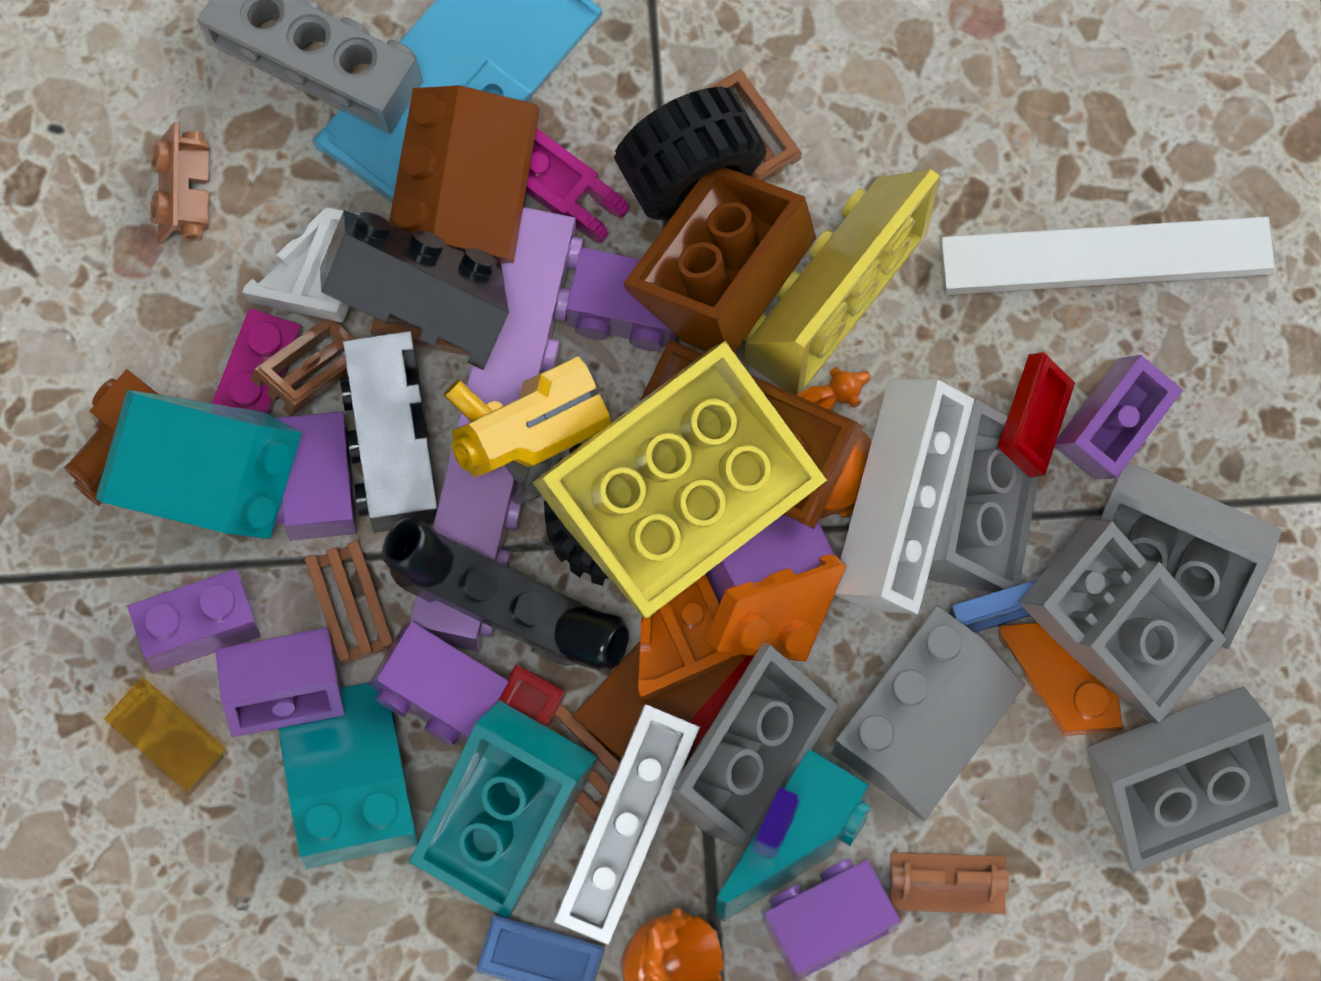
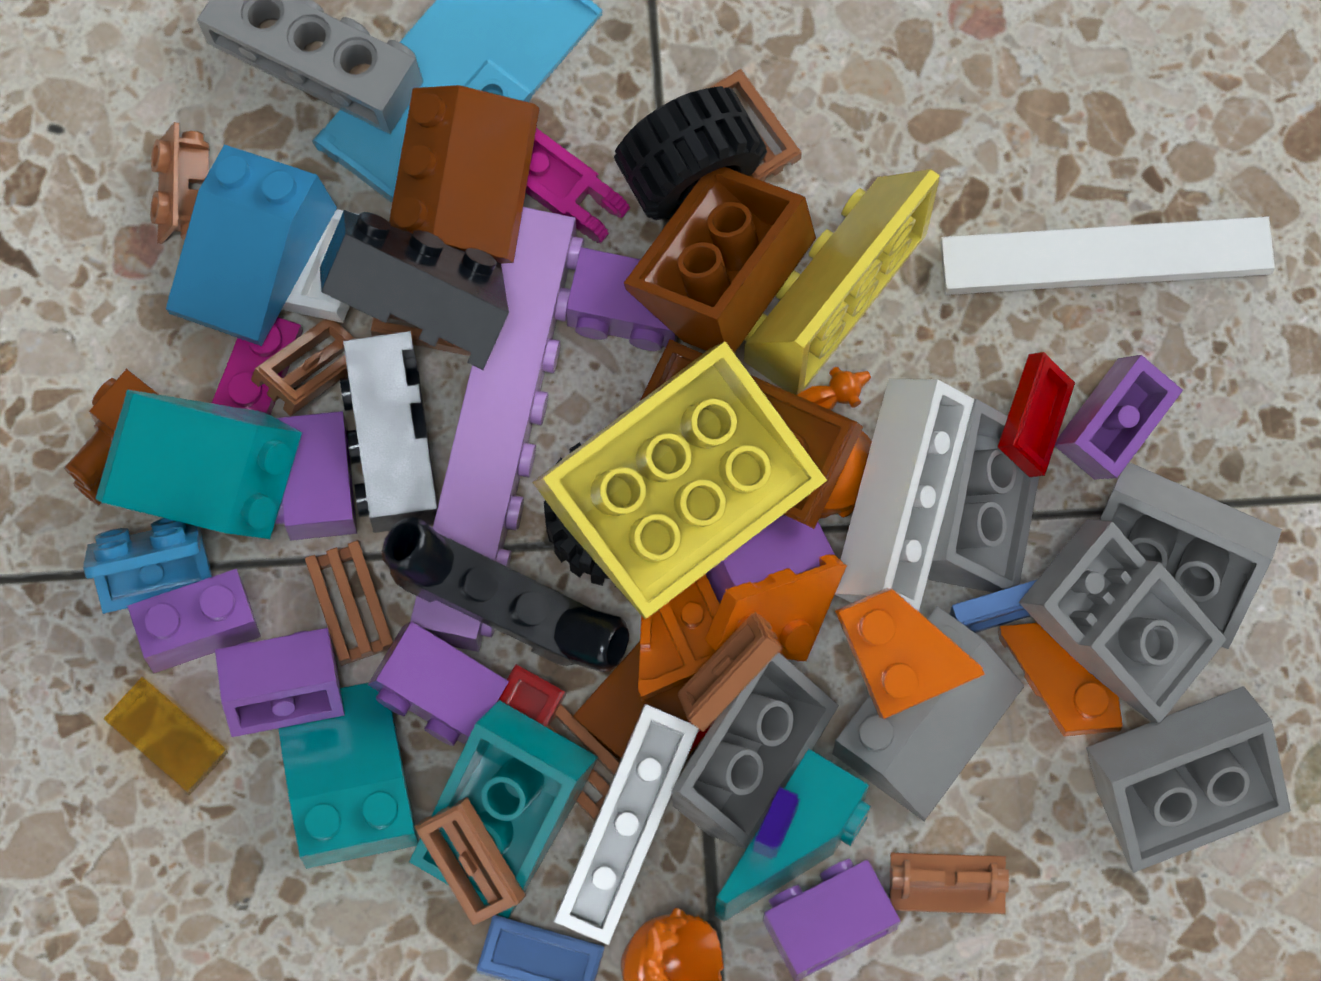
(145, 563): none -> dark azure bracket
(247, 243): none -> dark azure slope
(478, 857): none -> nougat tile
(531, 430): yellow piece -> none
(729, 671): none -> nougat tile
(902, 653): none -> orange wing

